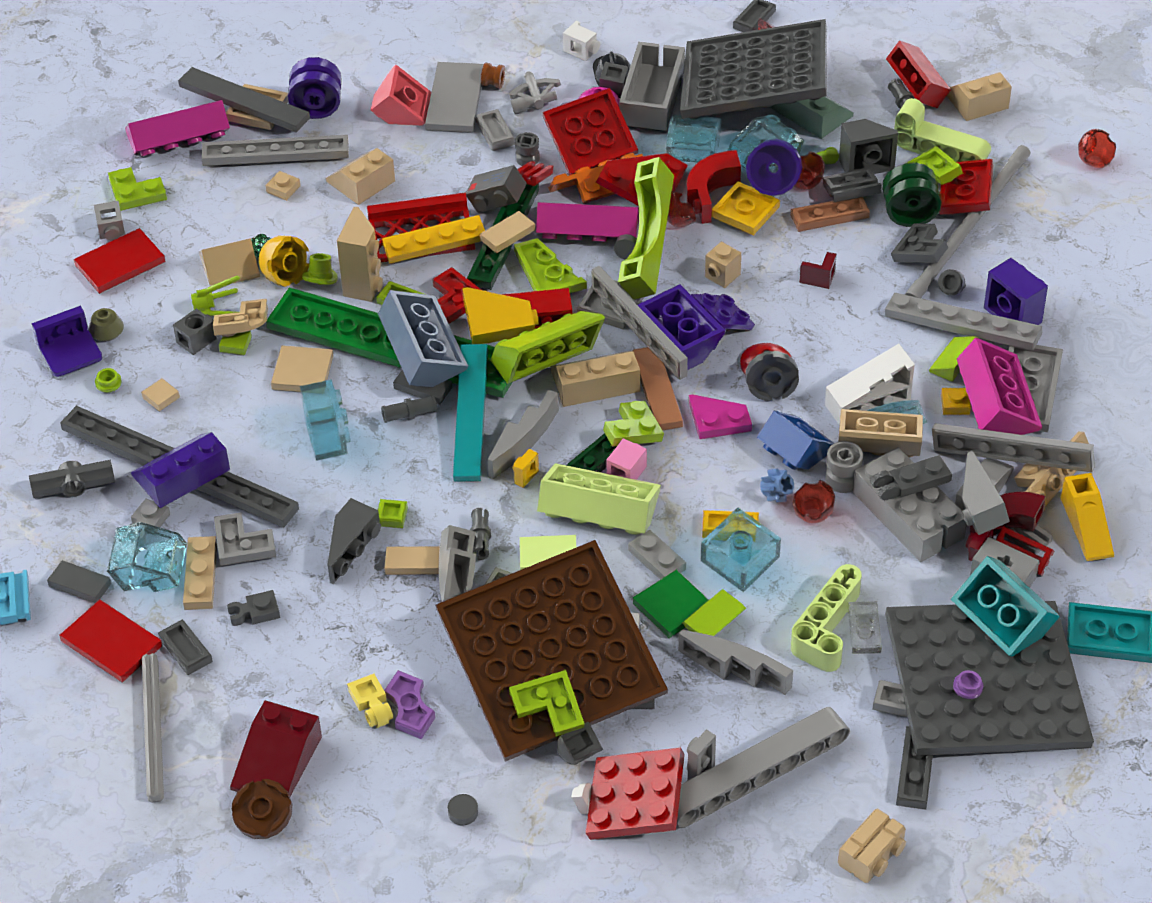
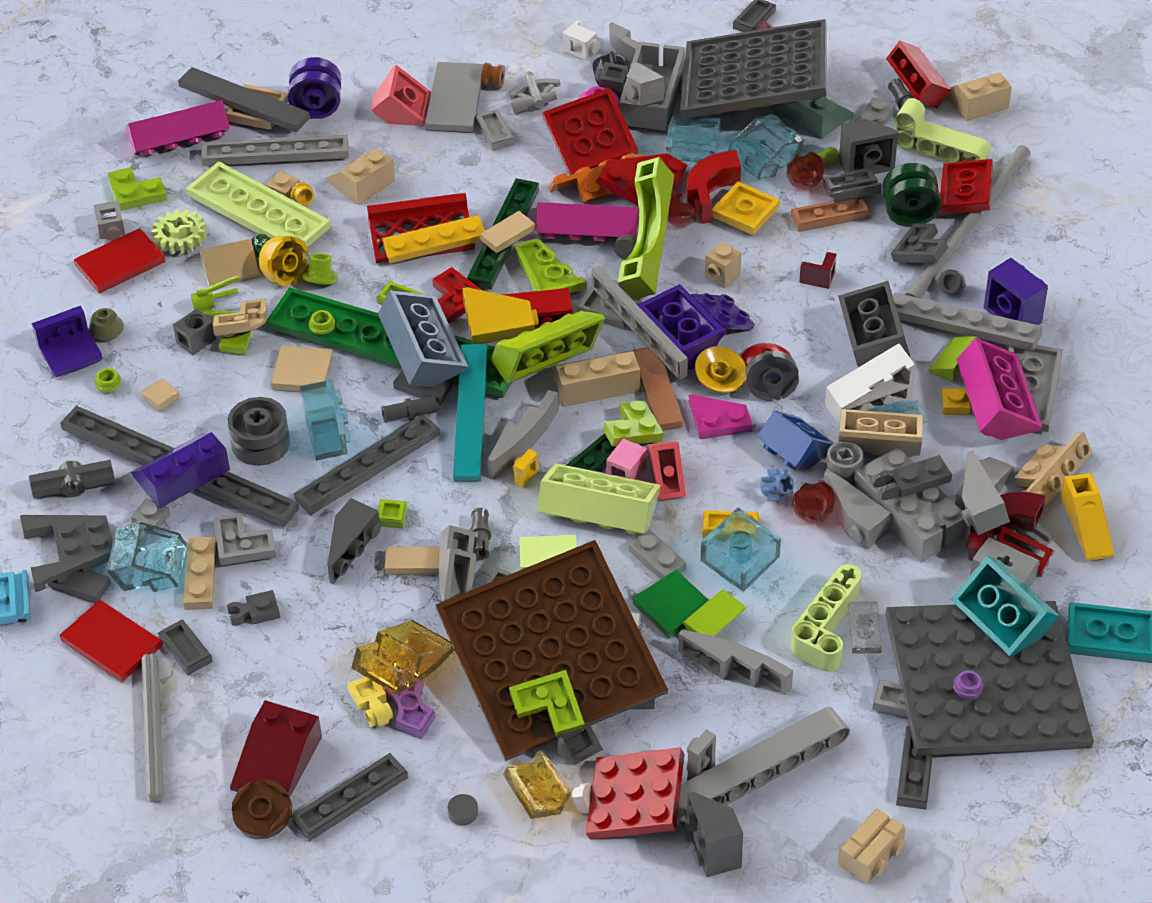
(80, 541): none -> dark grey wing
(179, 231): none -> yellowish green gear
(256, 205): none -> yellowish green plate
(259, 431): none -> dark grey wheel
(307, 194): none -> yellow plate
(321, 322): none -> lime plate
(349, 797): none -> dark grey tile
(359, 258): tan slope -> none
(366, 464): none -> dark grey tile
(402, 656): none -> clear yellow slope
(495, 188): dark grey brick -> none
(527, 148): dark grey wheel -> none
(535, 173): red tile -> none
(538, 786): none -> clear yellow bracket
(621, 41): none -> light grey slope
(644, 85): none -> light grey slope
(667, 469): none -> coral slope
(714, 834): none -> dark grey slope
(721, 361): none -> yellow dish
(788, 163): dark purple wheel -> none
(858, 514): none -> light grey slope
(872, 321): none -> dark grey brick
(877, 111): none -> light grey plate
(943, 166): lime plate -> none
(1014, 447): light grey tile -> none
(1096, 148): clear red hair -> none

